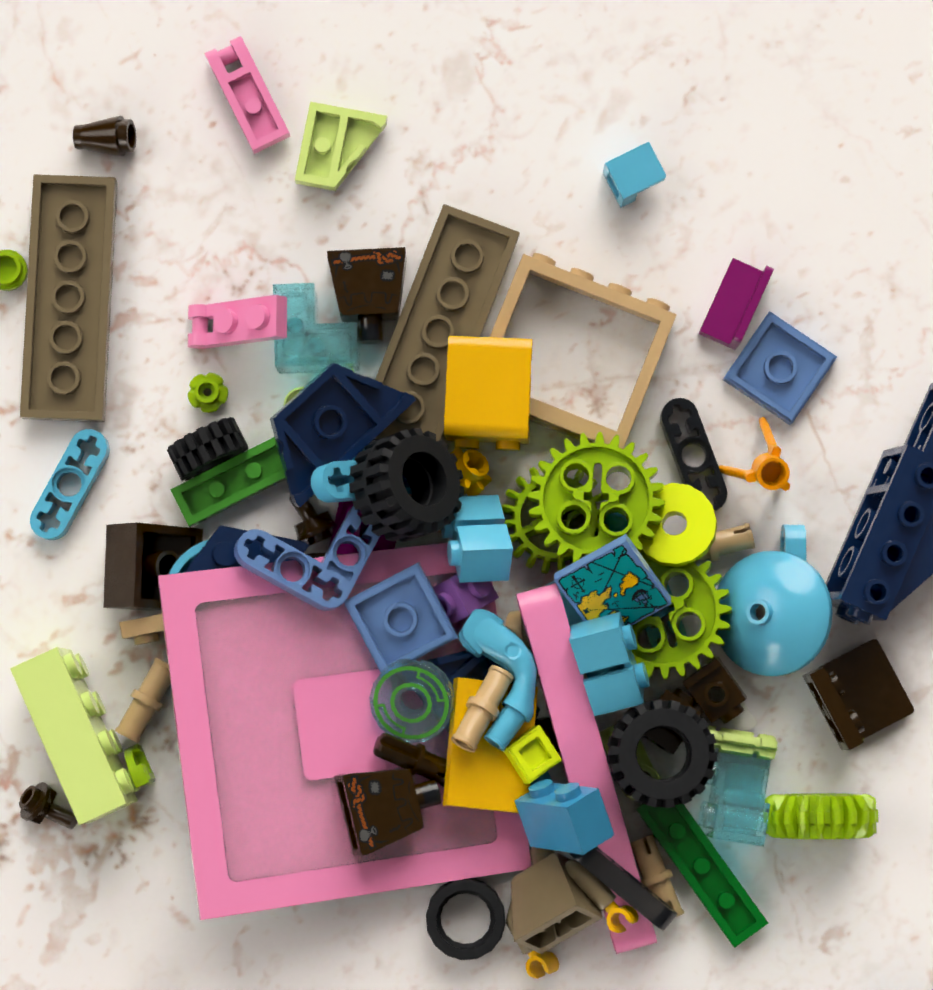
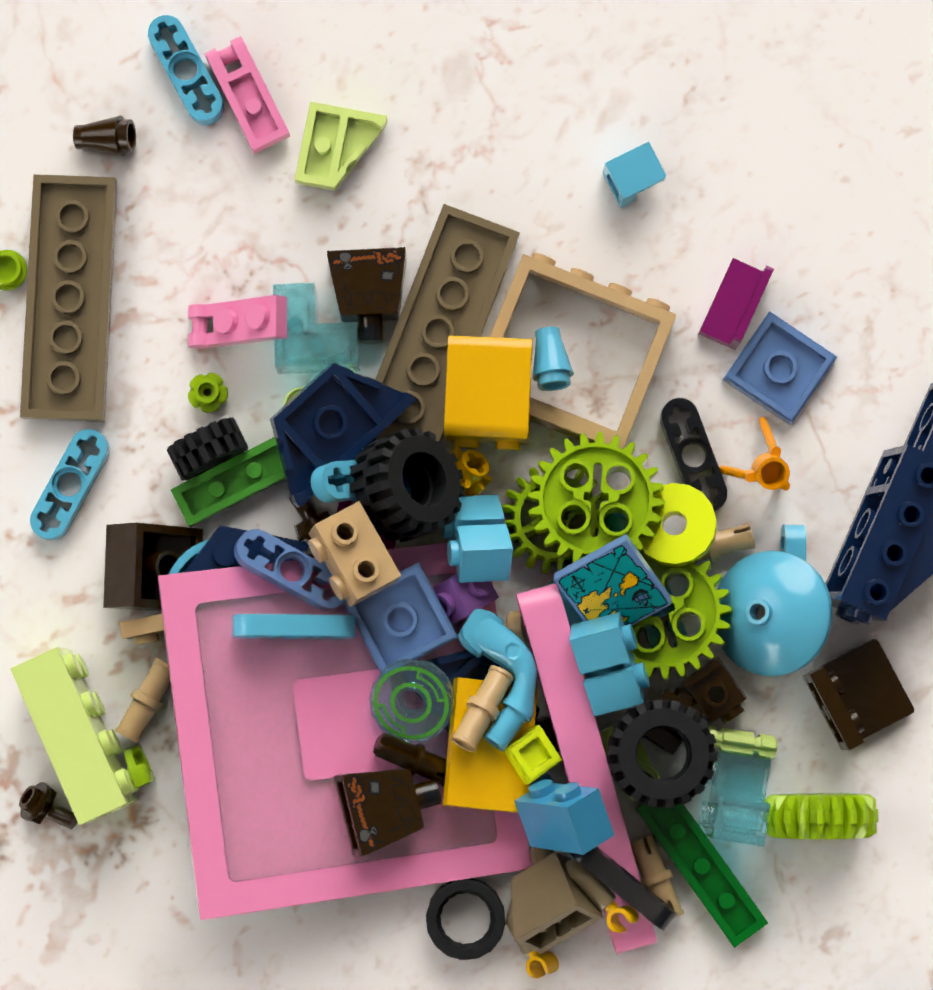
(182, 40): none -> medium azure beam
(293, 626): none -> medium azure beam
(355, 553): none -> tan brick
(551, 362): none -> medium azure cone

